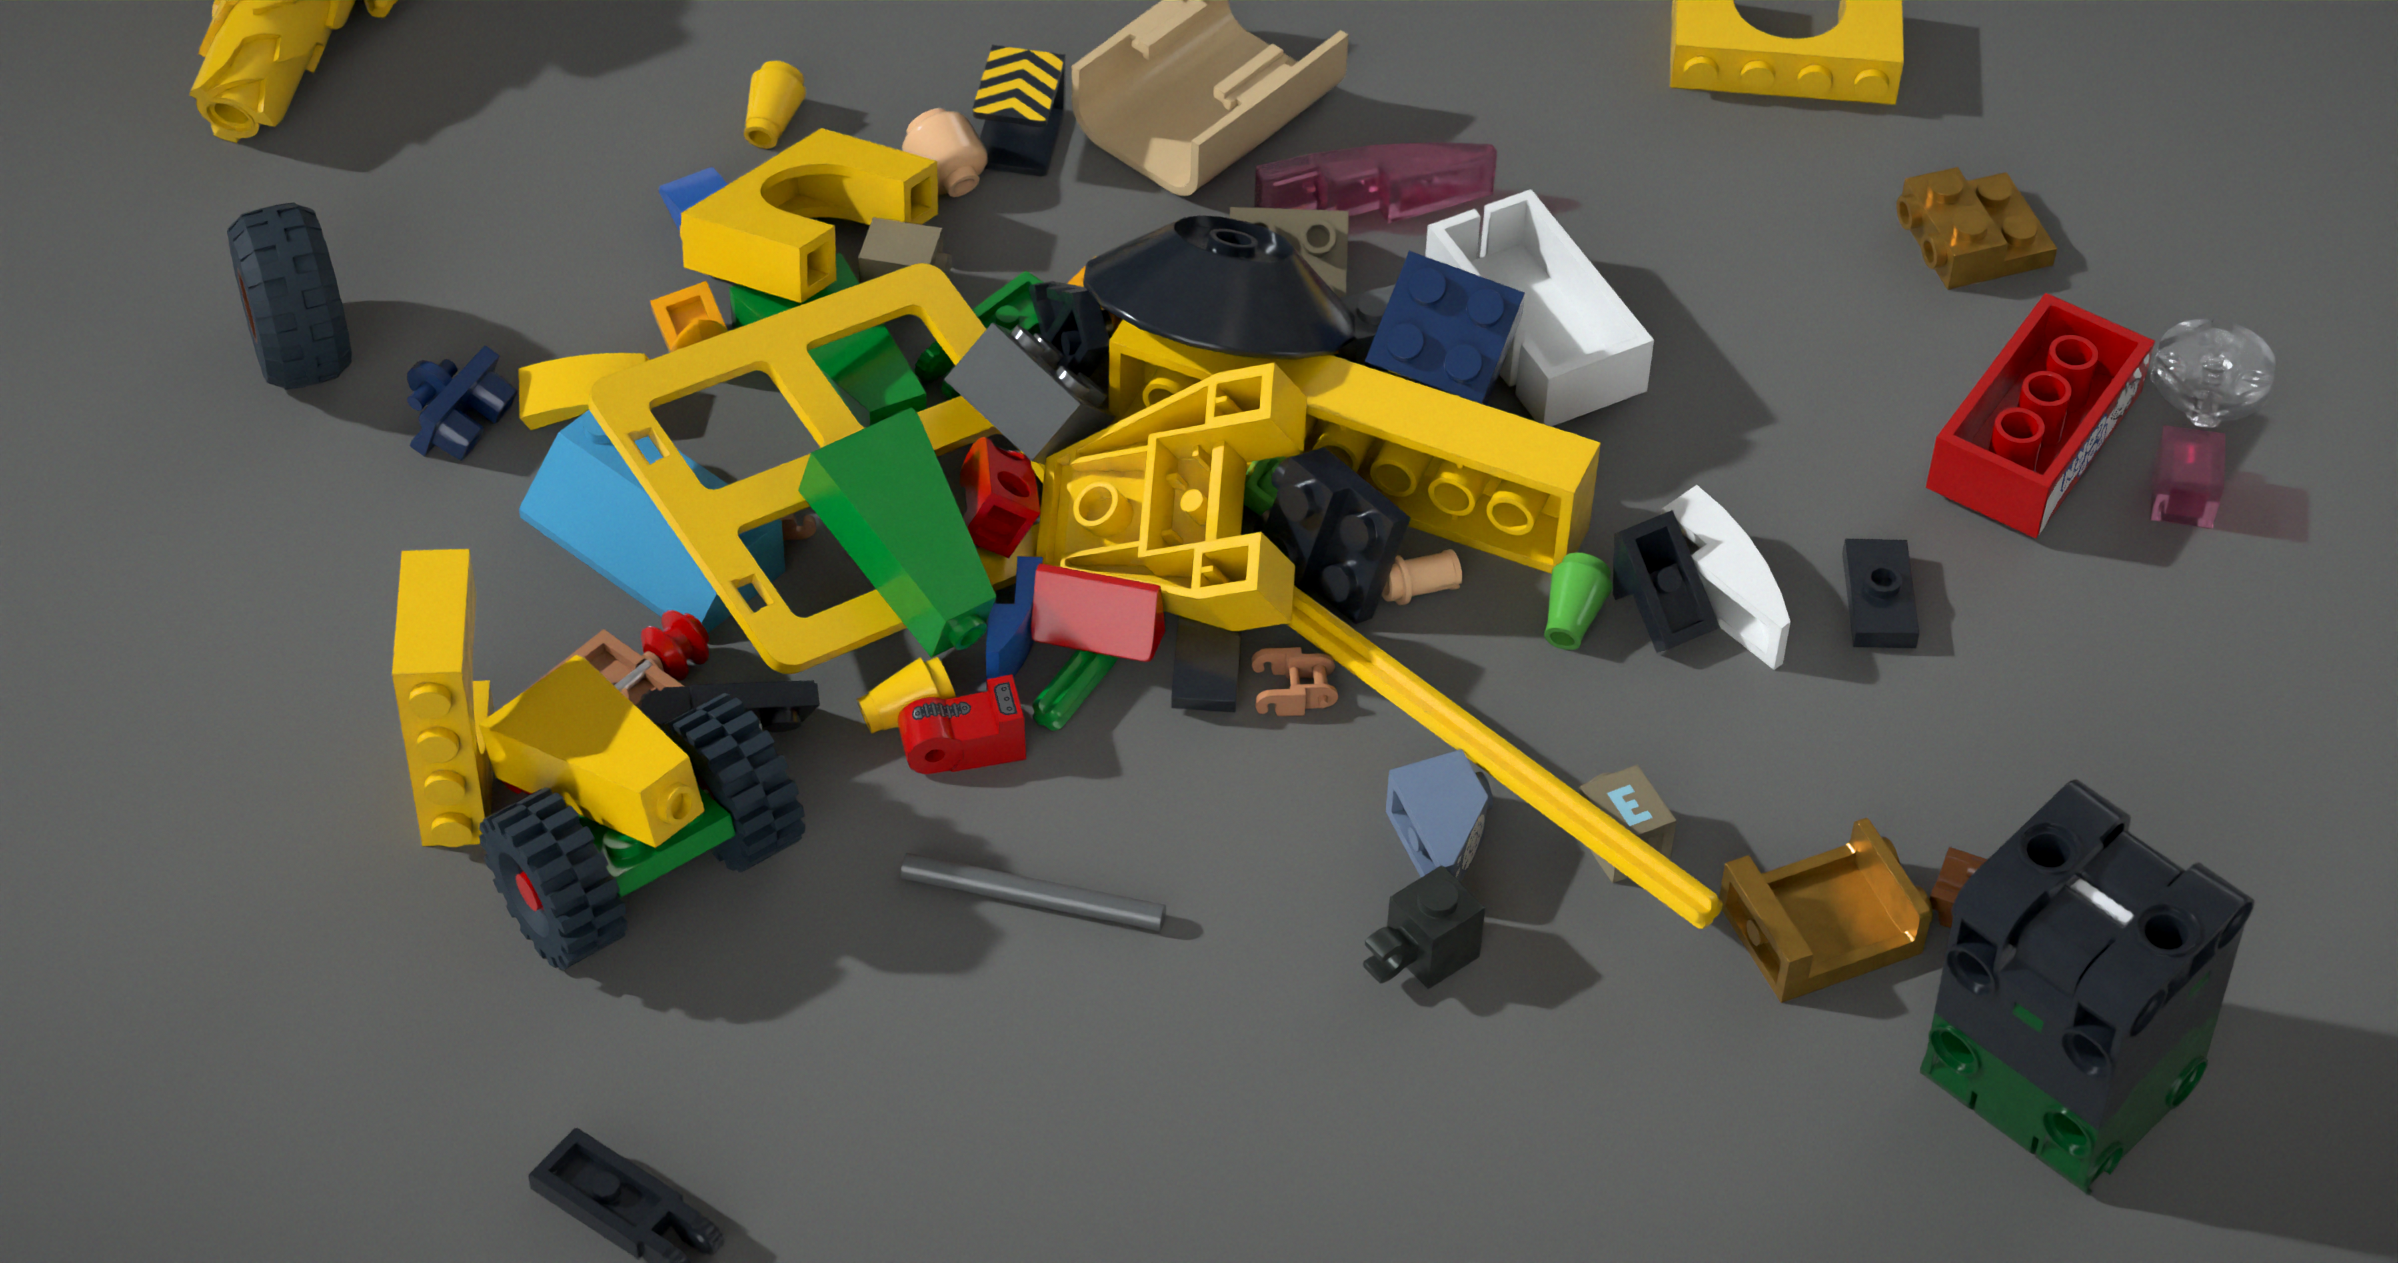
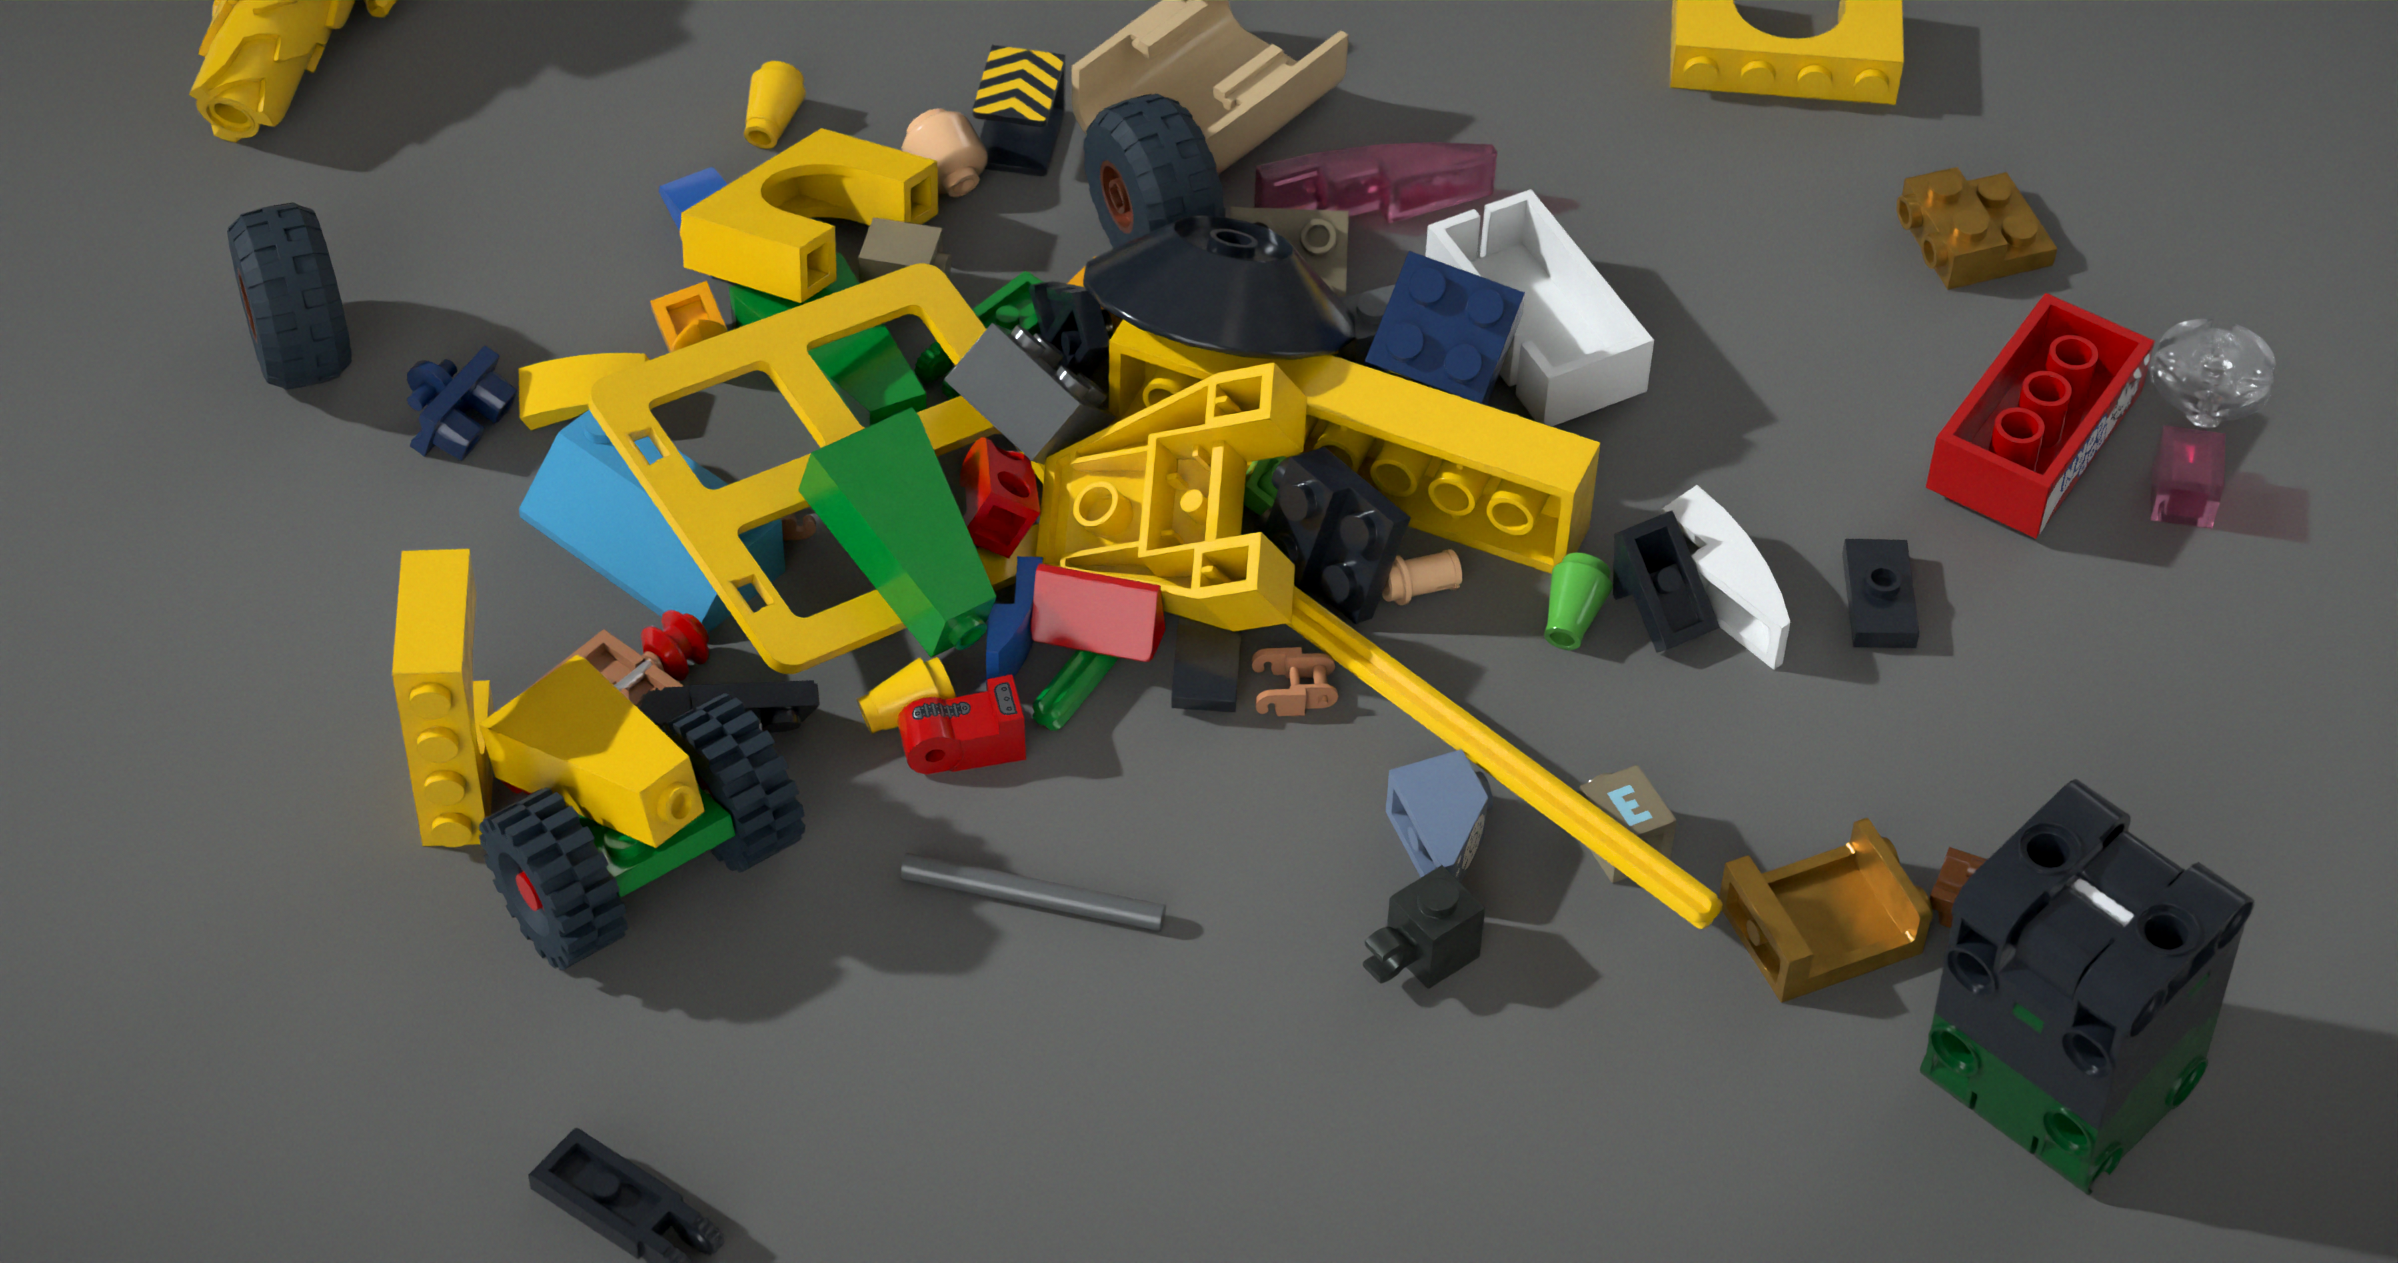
(1149, 167): none -> black wheel

